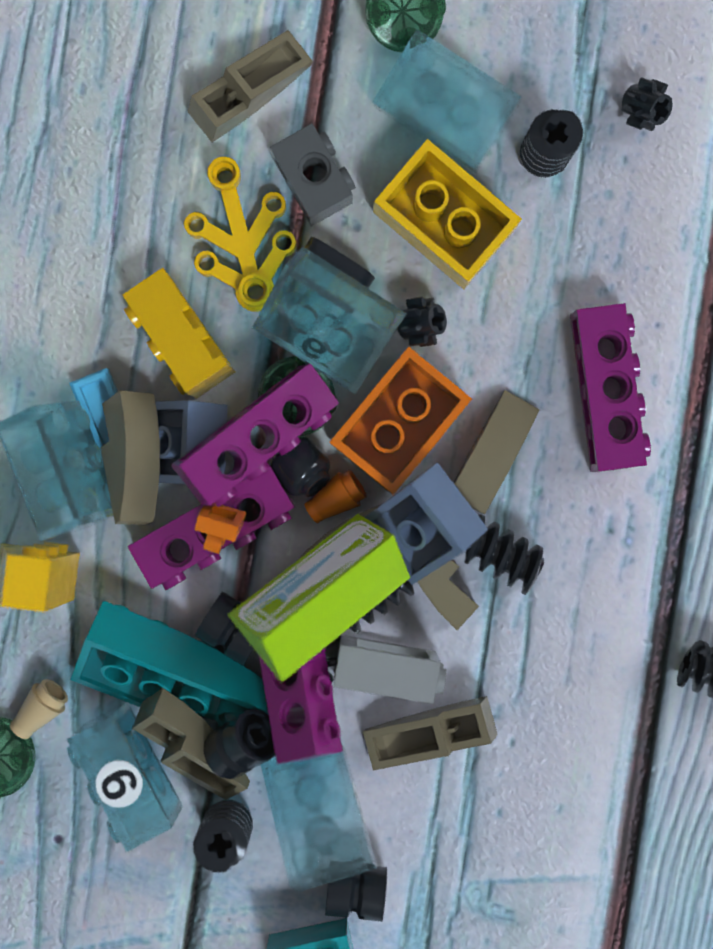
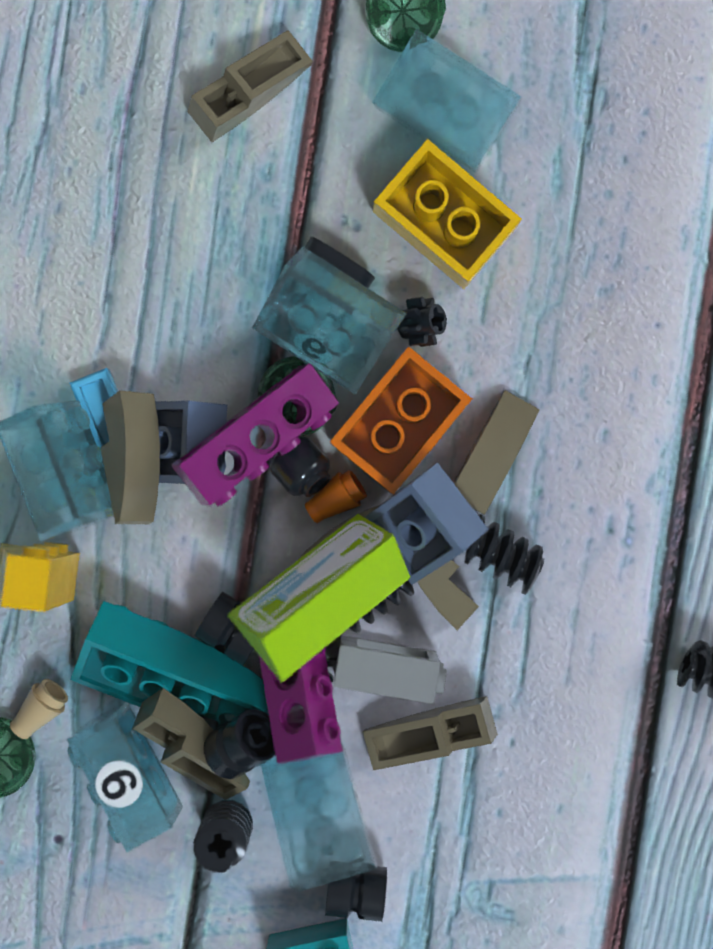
(153, 550): magenta brick -> none
(176, 334): yellow wedge -> none
(220, 525): orange tile -> none
(242, 242): yellow plant -> none
(309, 149): dark grey brick -> none
(551, 142): black piece -> none
(618, 326): magenta brick -> none
(647, 104): black gear -> none

